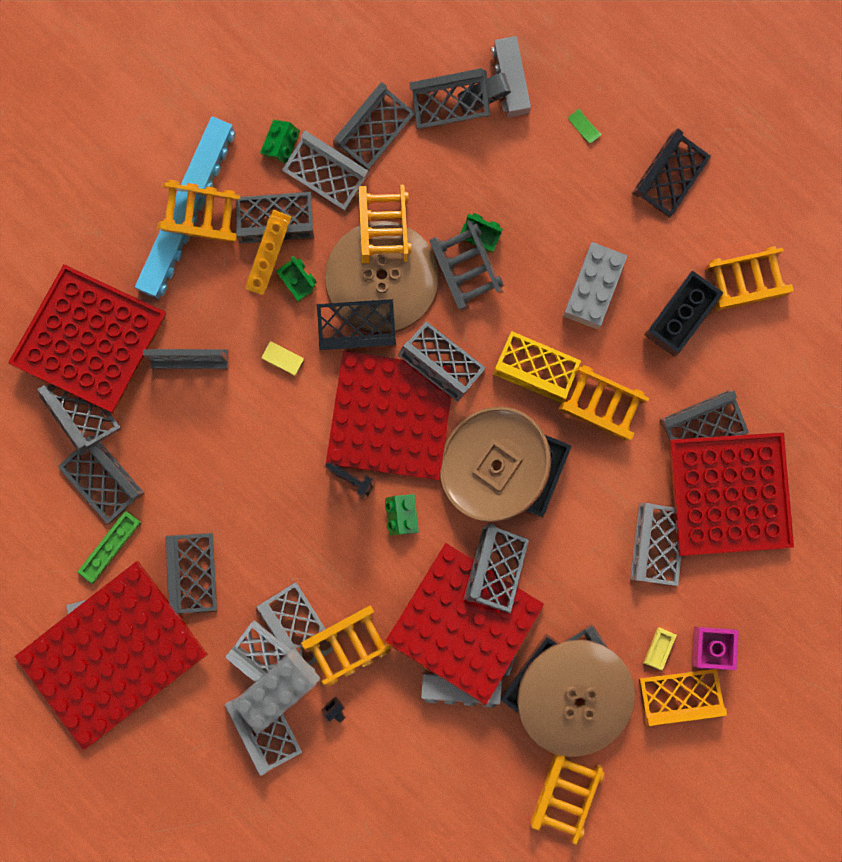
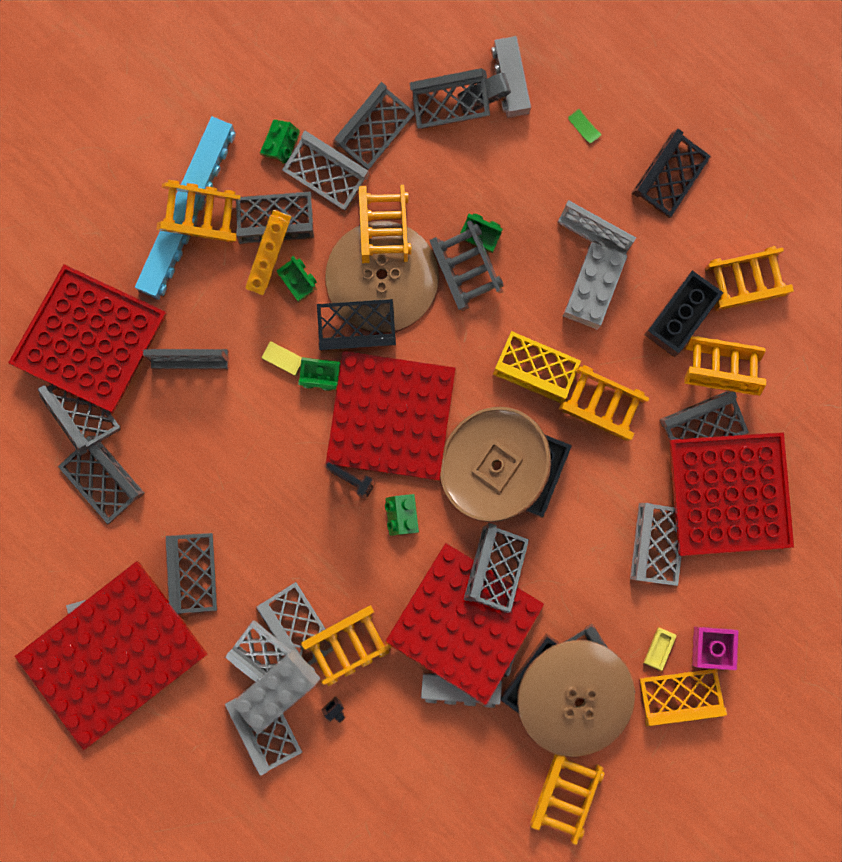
(109, 547): bright green tile -> none
(319, 374): none -> green bracket
(434, 369): dark grey fence -> none
(595, 228): none -> light grey fence
(723, 380): none -> light orange fence

